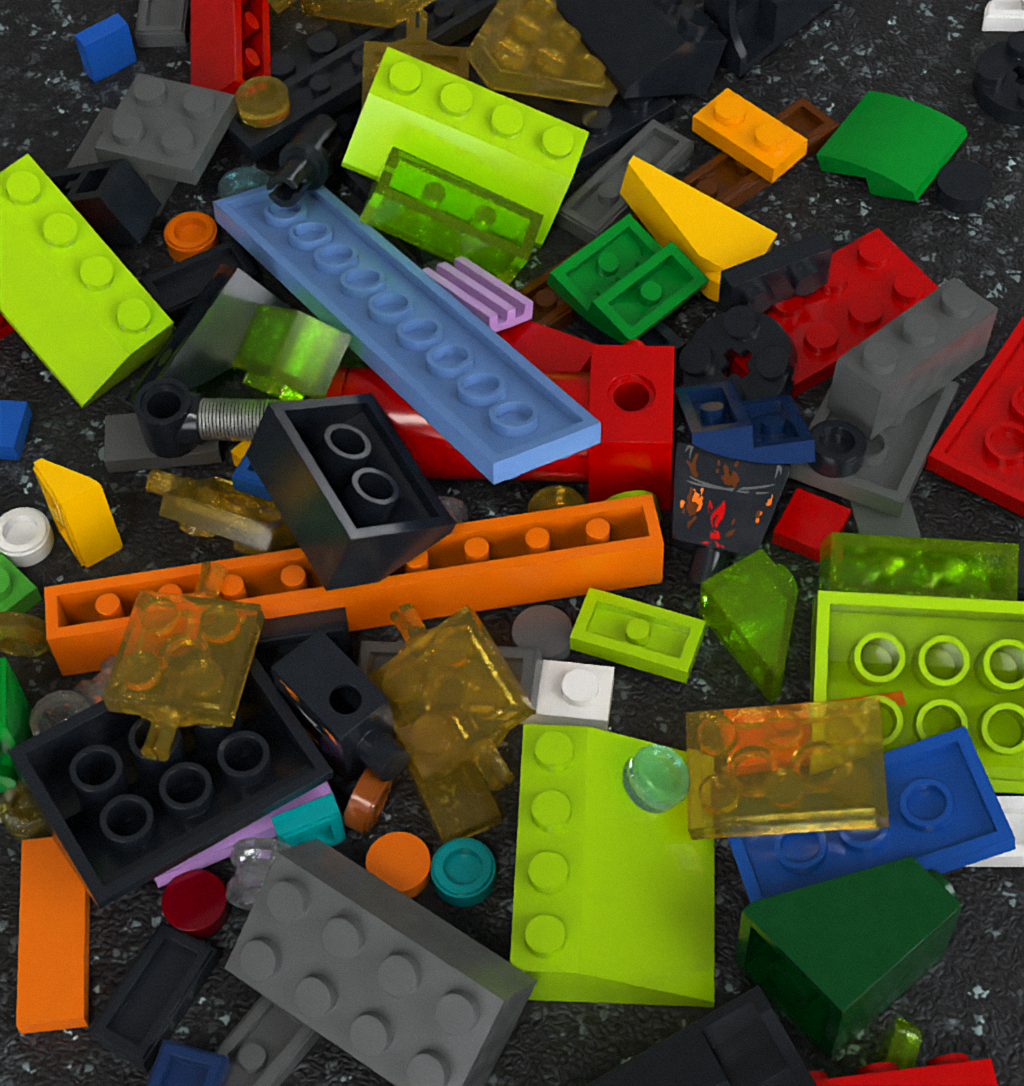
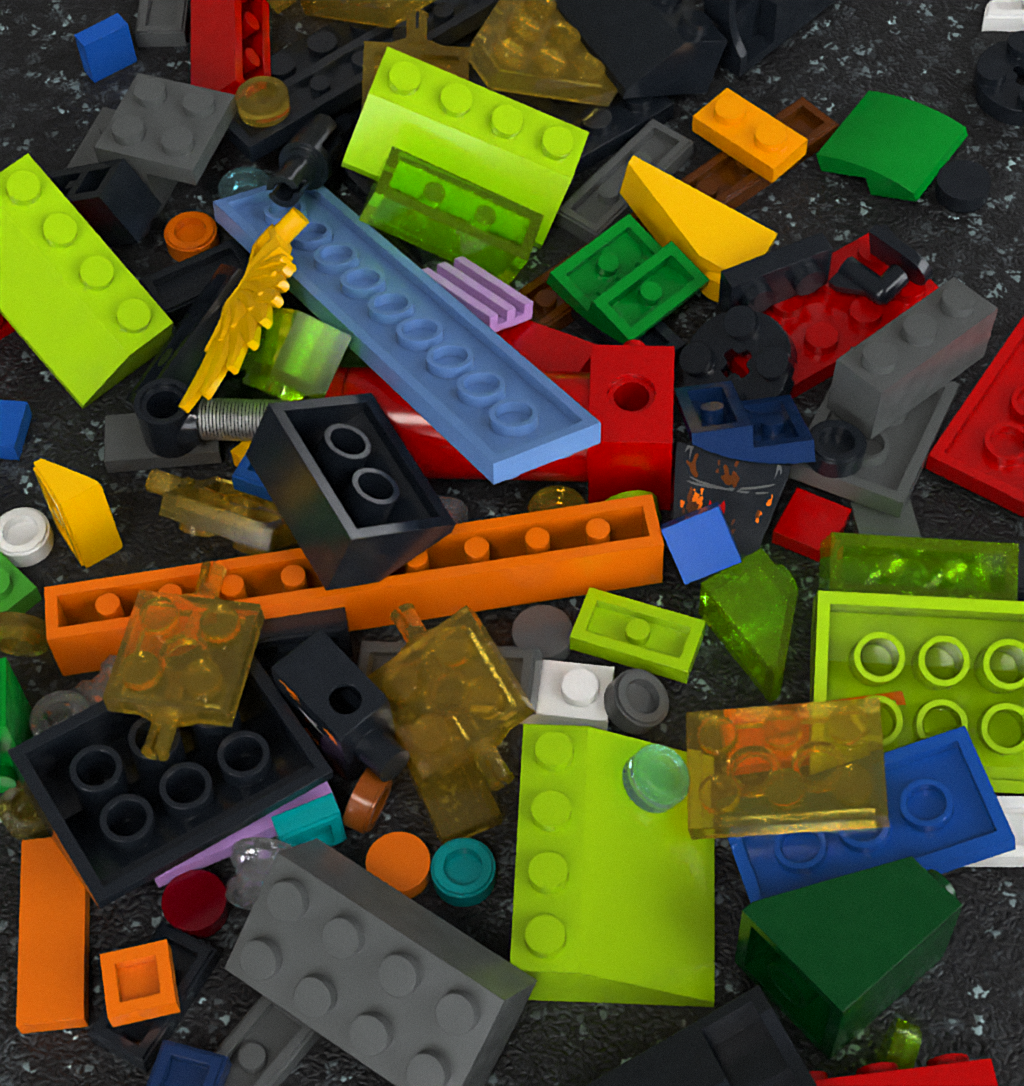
(139, 983): none -> orange plate
(248, 307): none -> yellow animal
(636, 701): none -> dark grey tile
(701, 543): none -> blue tile
(903, 265): none -> black piece

